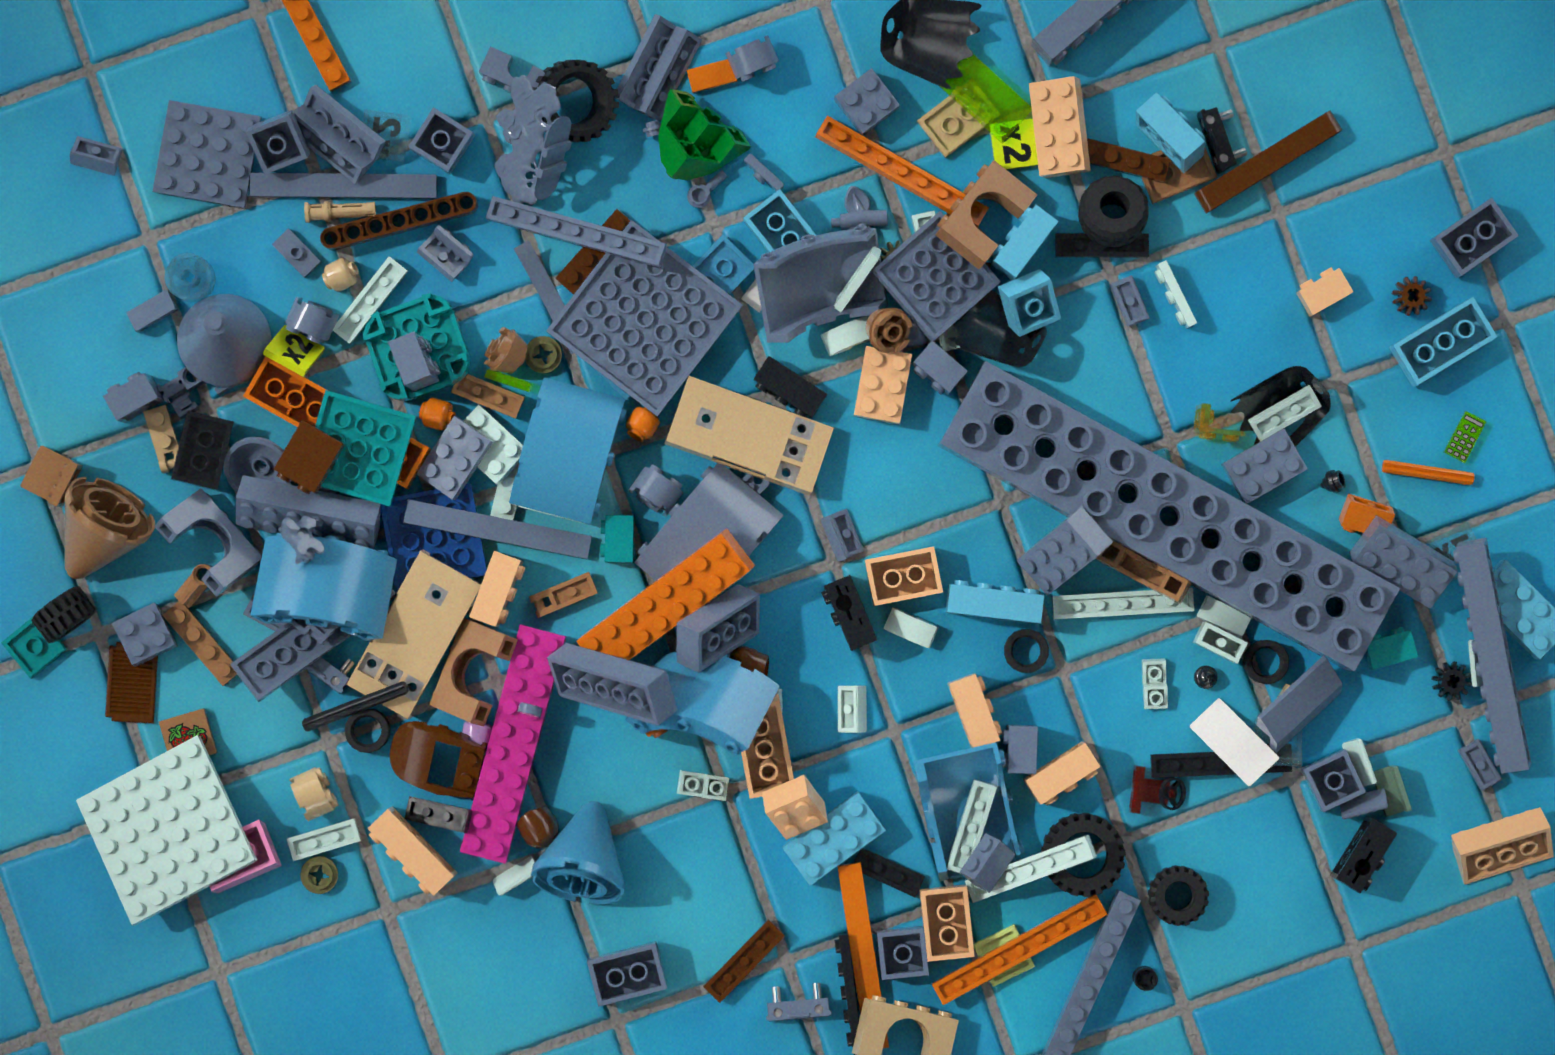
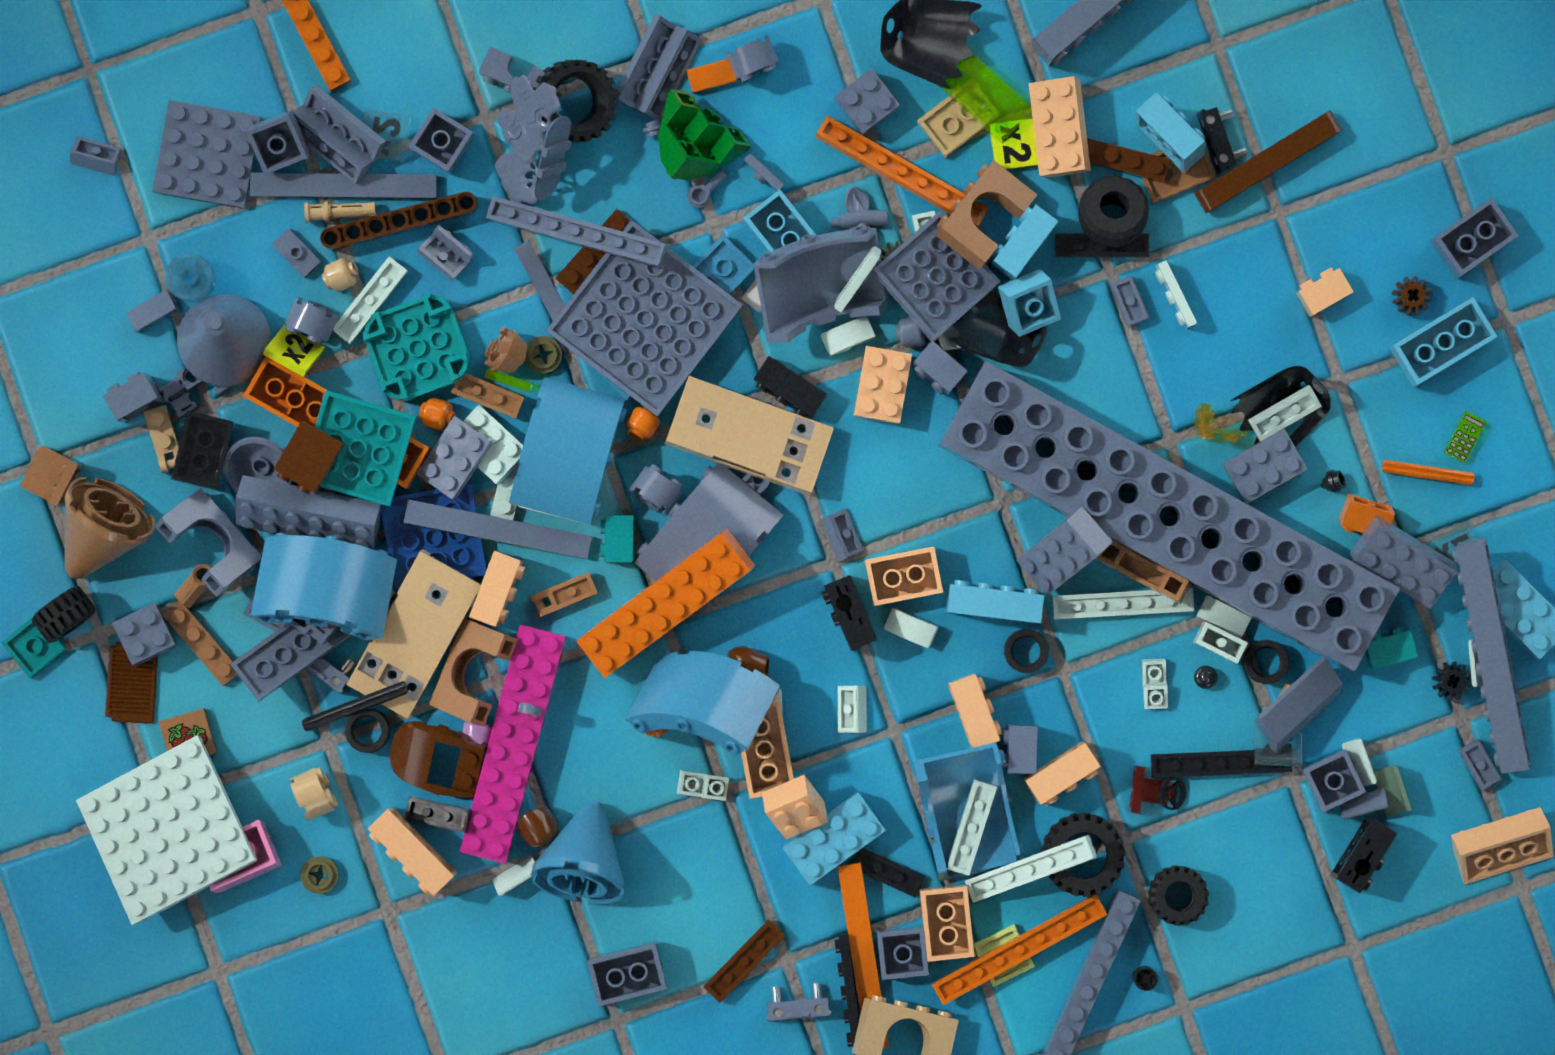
(300, 537): sand blue animal -> none
(324, 839): light aqua plate -> none
(414, 361): sand blue brick -> none
(612, 683): sand blue brick -> none
(718, 628): sand blue brick -> none
(888, 329): medium nougat cone -> none
(987, 863): sand blue brick -> none
(1234, 742): white sticker -> none

